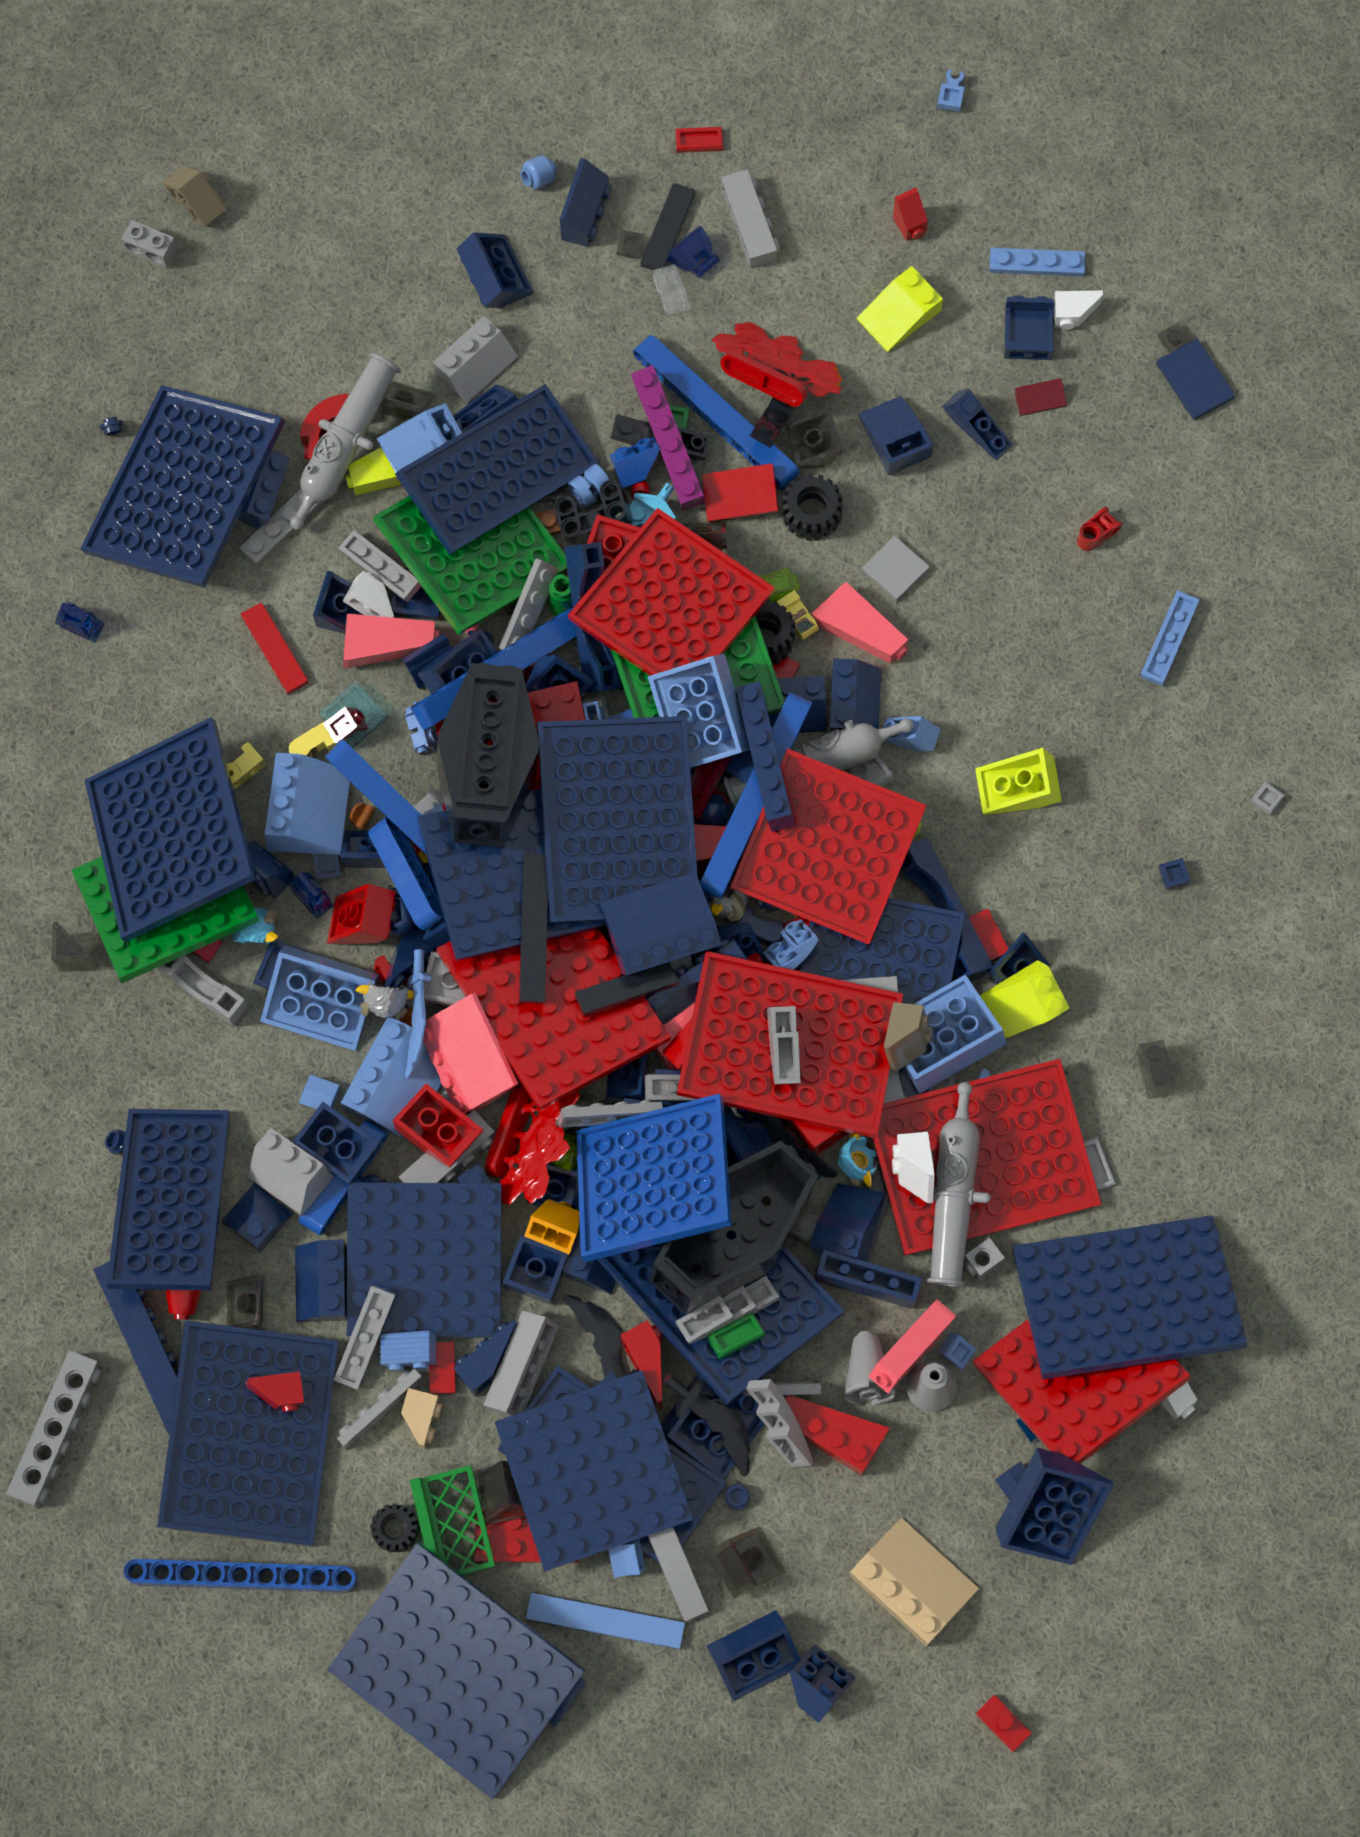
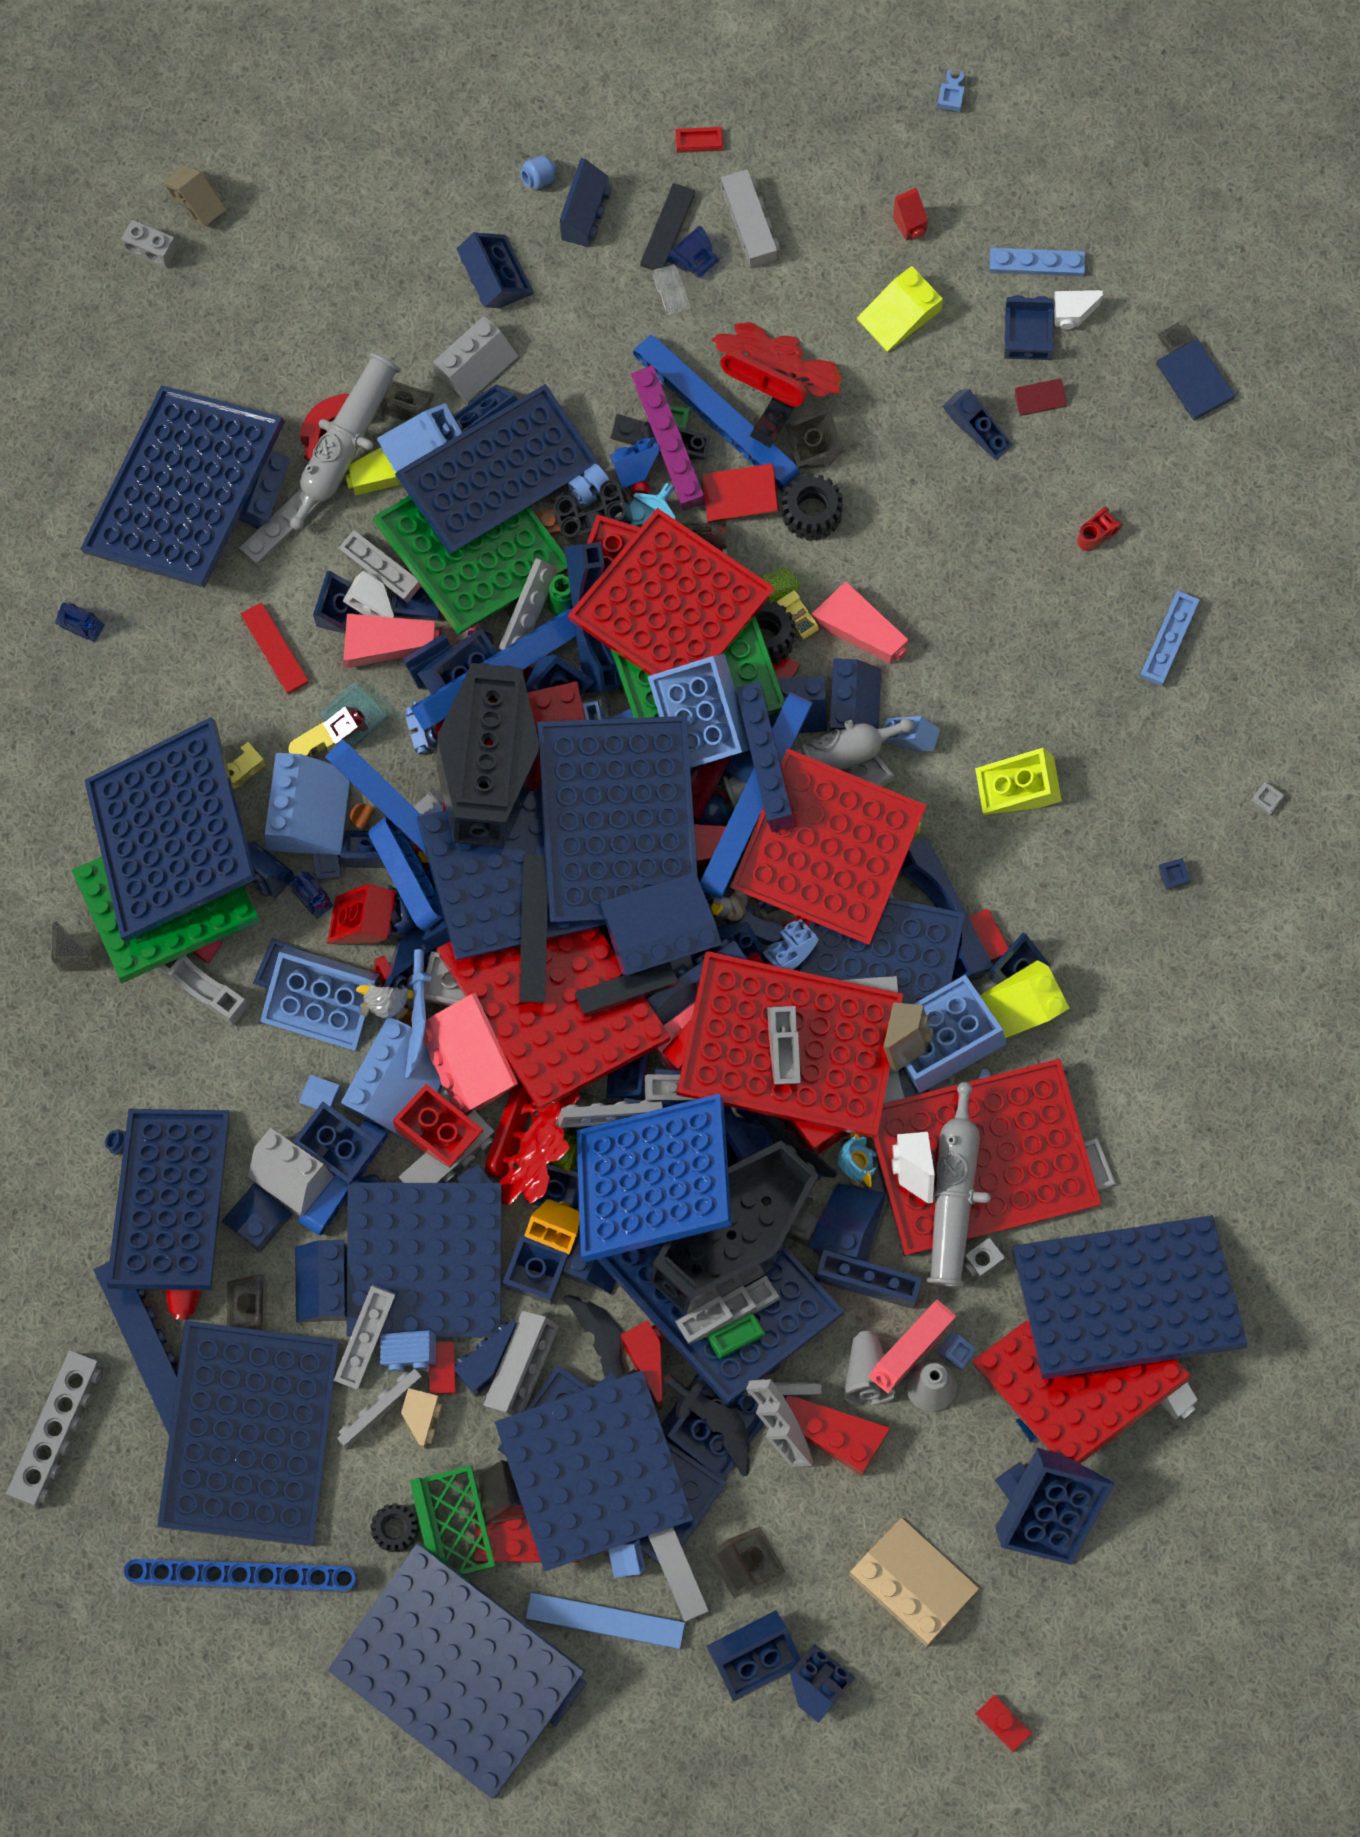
(111, 426): dark blue plate -> none
(260, 931): medium azure hair -> none
(279, 1390): red slope -> none
(630, 244): clear smoke plate -> none
(737, 1497): dark blue plate -> none
(895, 568): light grey tile -> none
(896, 435): dark blue slope -> none
(1155, 1069): clear smoke brick -> none

